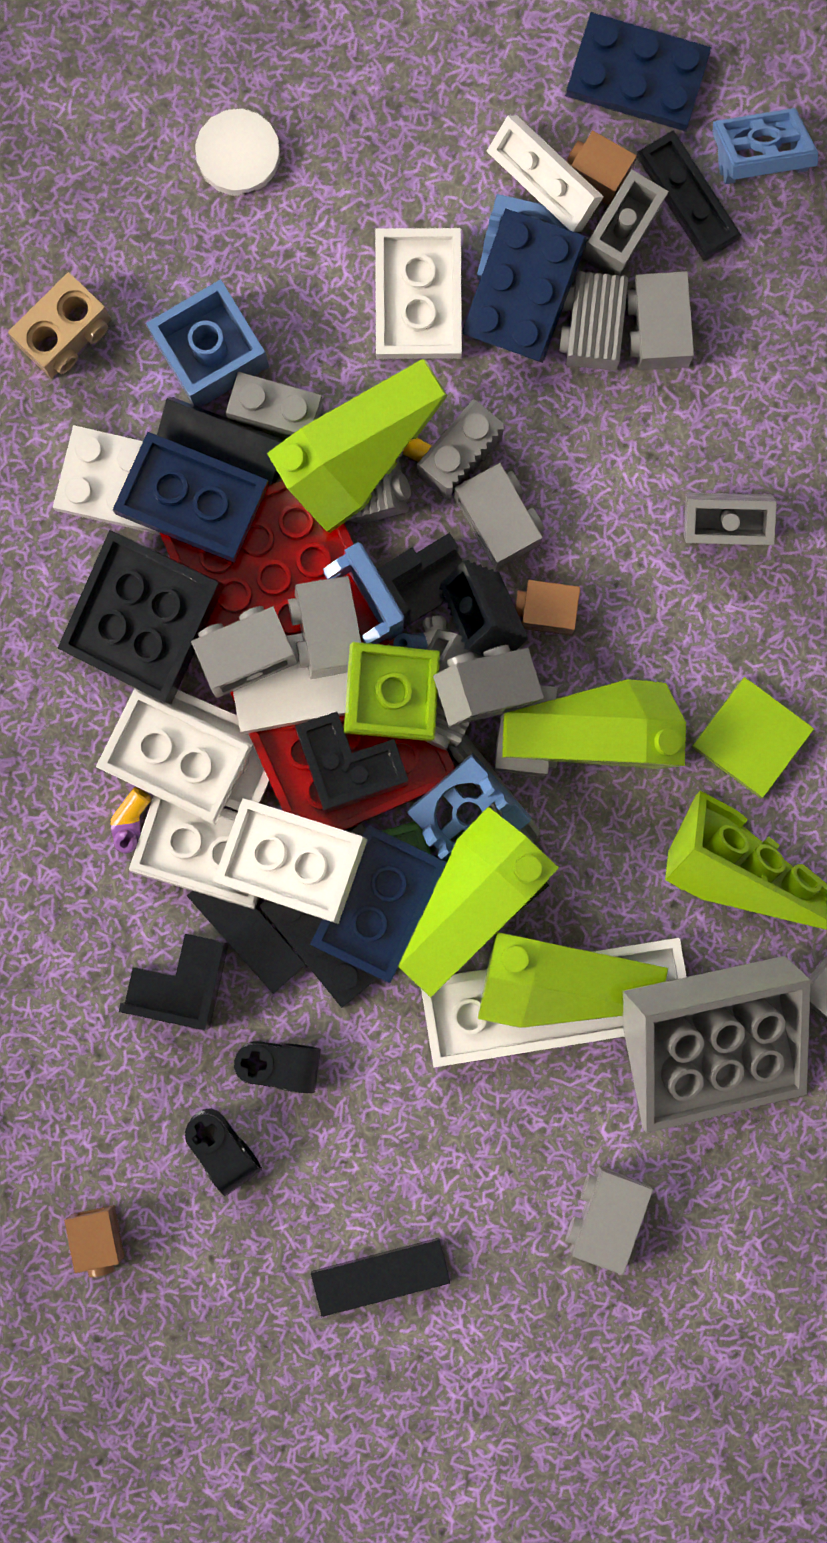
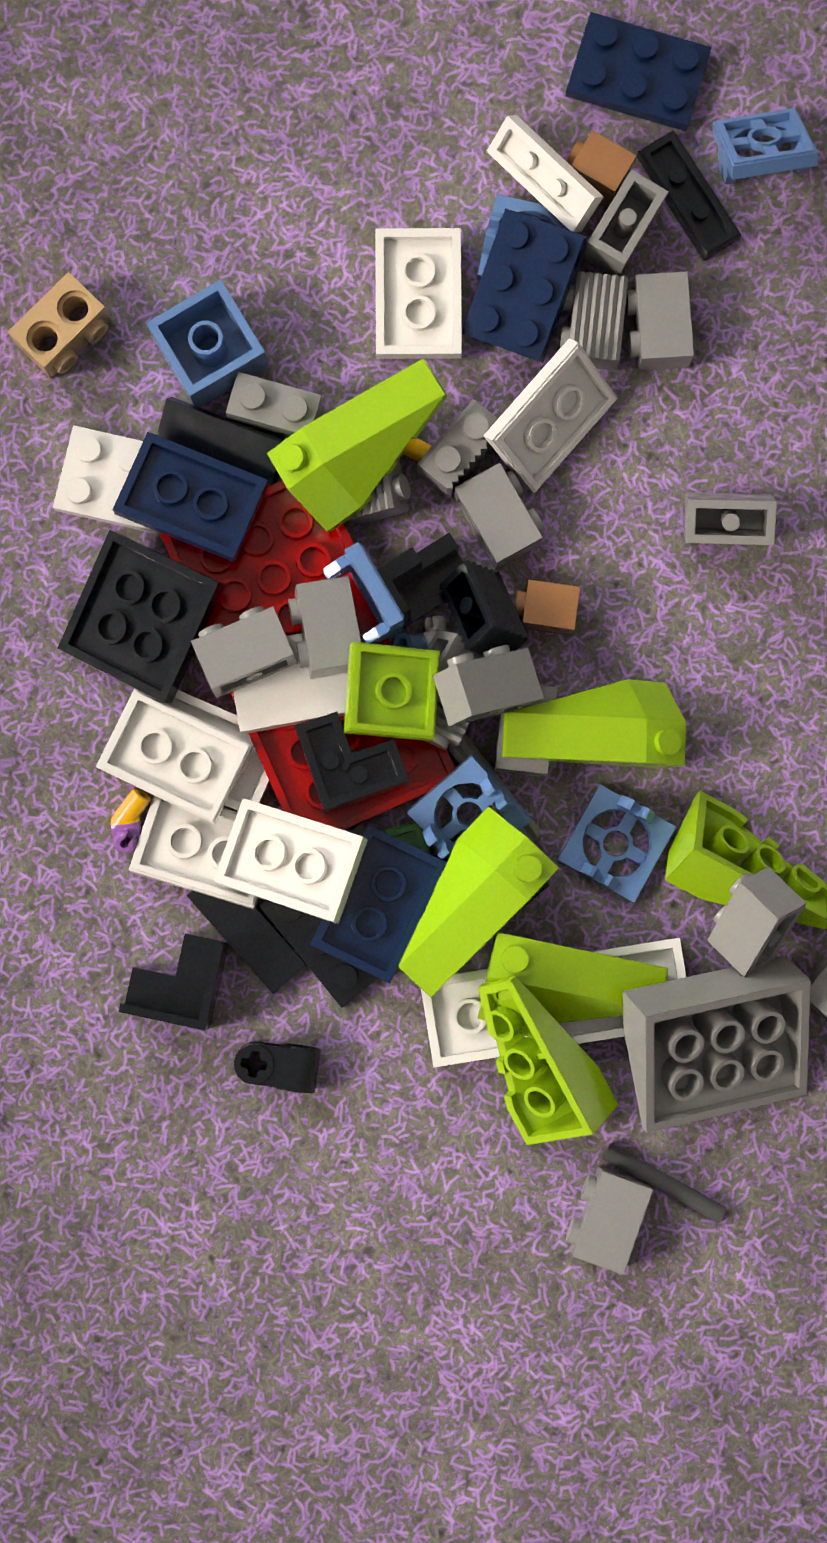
(94, 1241): medium nougat brick -> none
(225, 1158): black piece -> none
(237, 152): white tile -> none
(380, 1277): black tile -> none
(549, 1077): none -> lime wedge
(551, 416): none -> white tile
(658, 833): none -> medium blue piece
(664, 1183): none -> dark grey bar
(752, 737): lime tile -> none
(755, 920): none -> light grey brick

